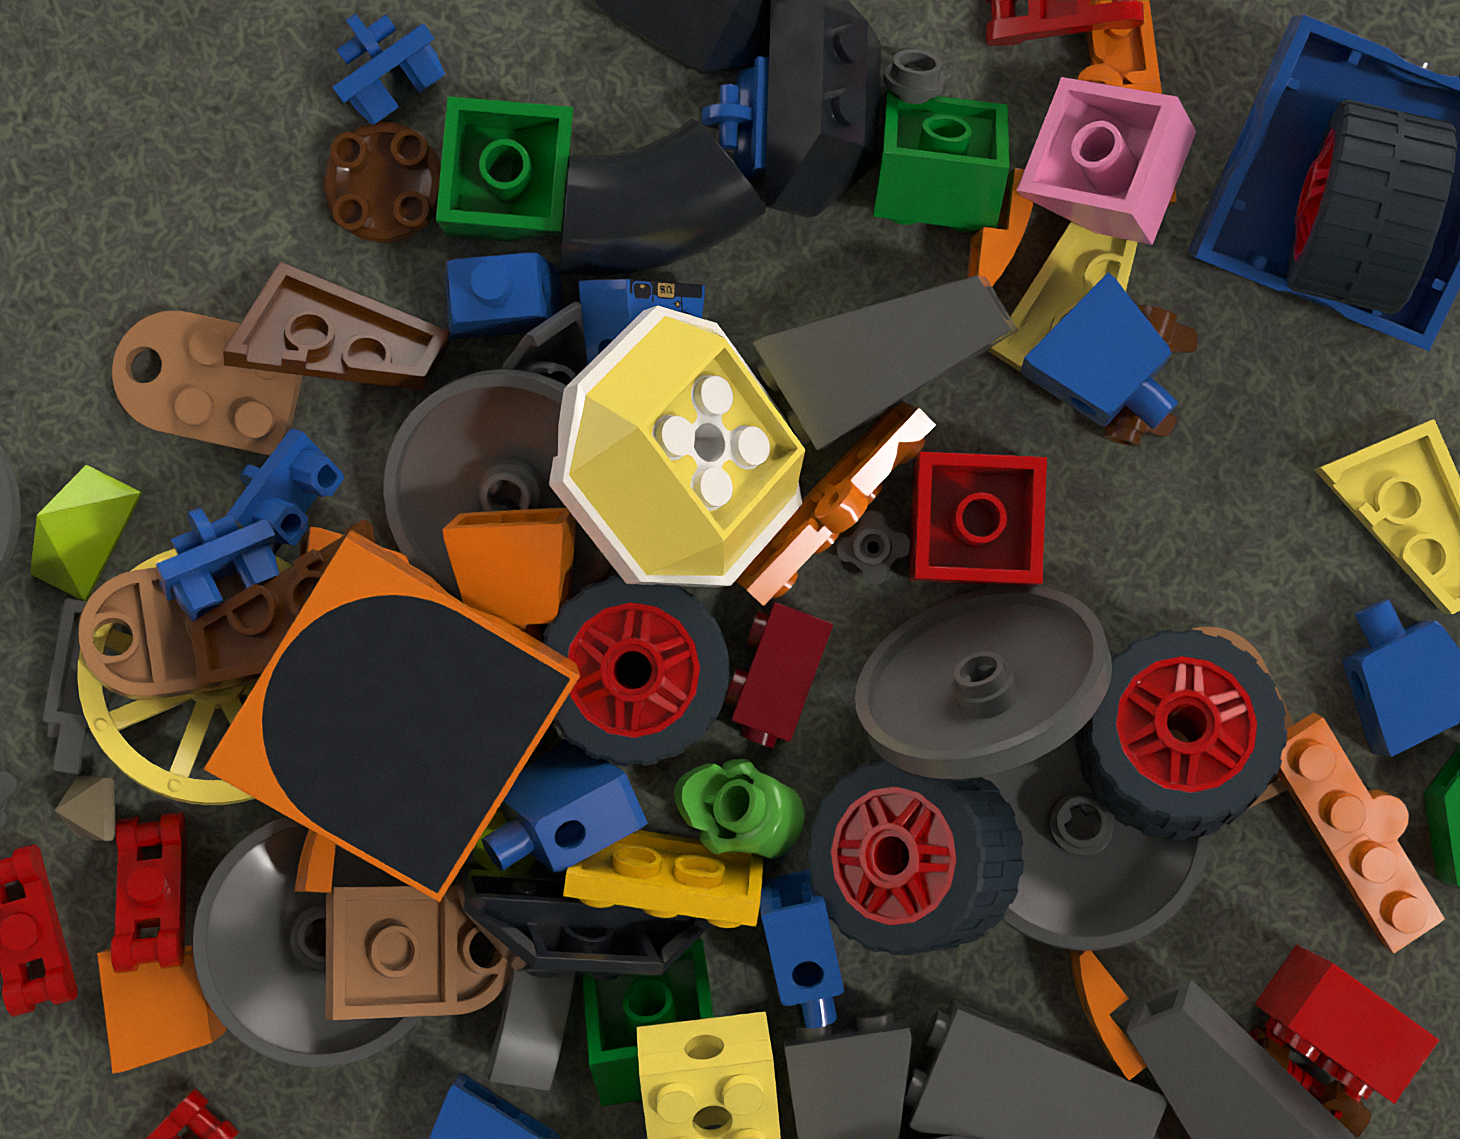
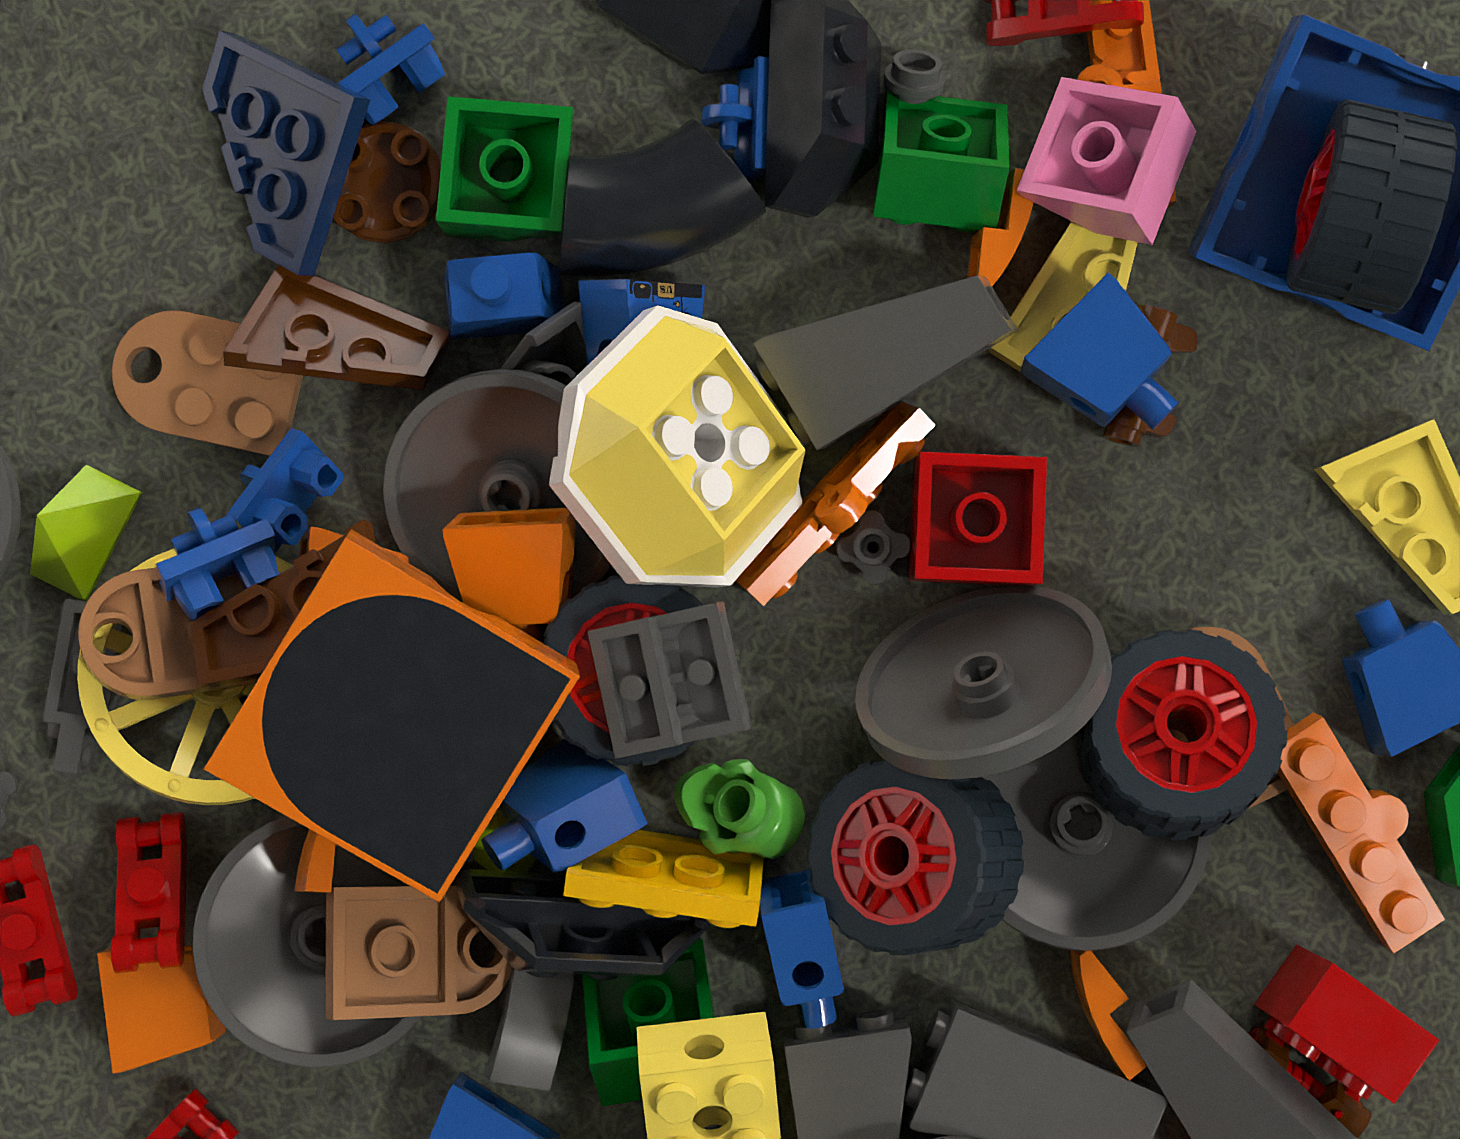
(90, 808): dark tan slope -> none
(285, 143): none -> dark blue plate
(669, 679): none -> dark grey slope
(780, 675): dark red brick -> none

